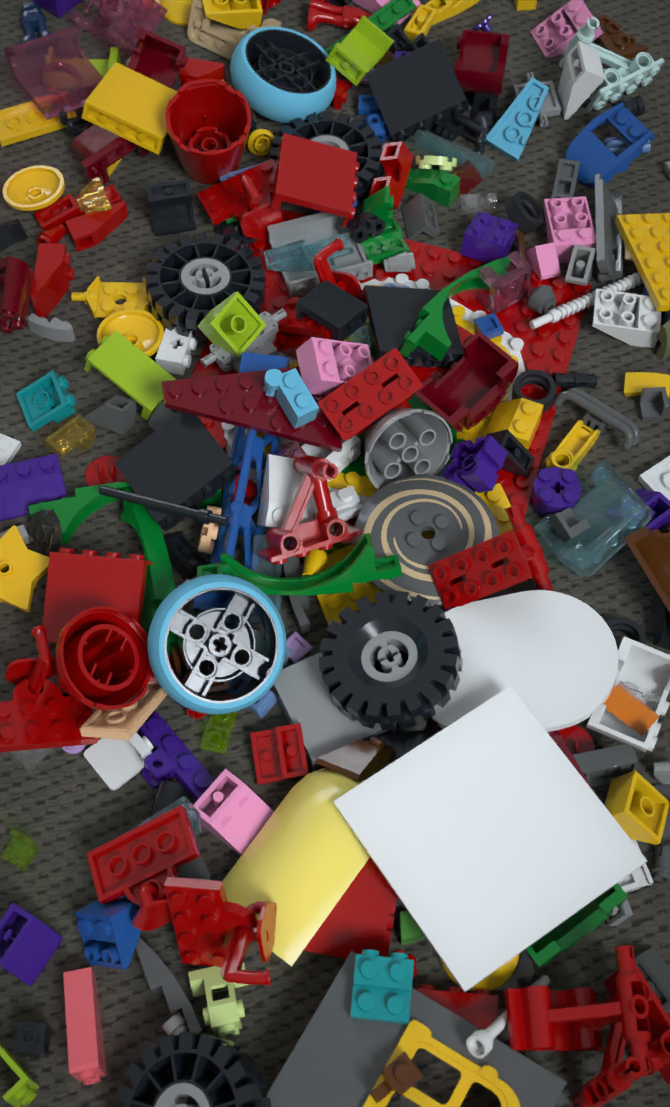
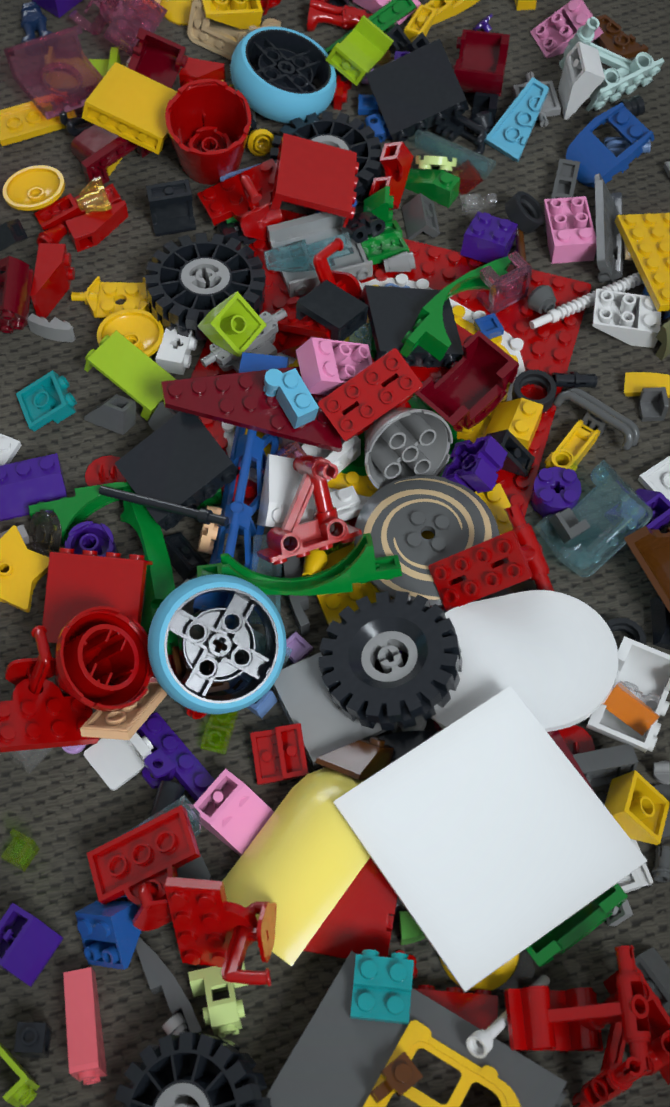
(74, 434): clear yellow plate -> none
(91, 537): none -> dark purple brick
(544, 260): bright pink slope -> none
(580, 265): light grey slope -> none

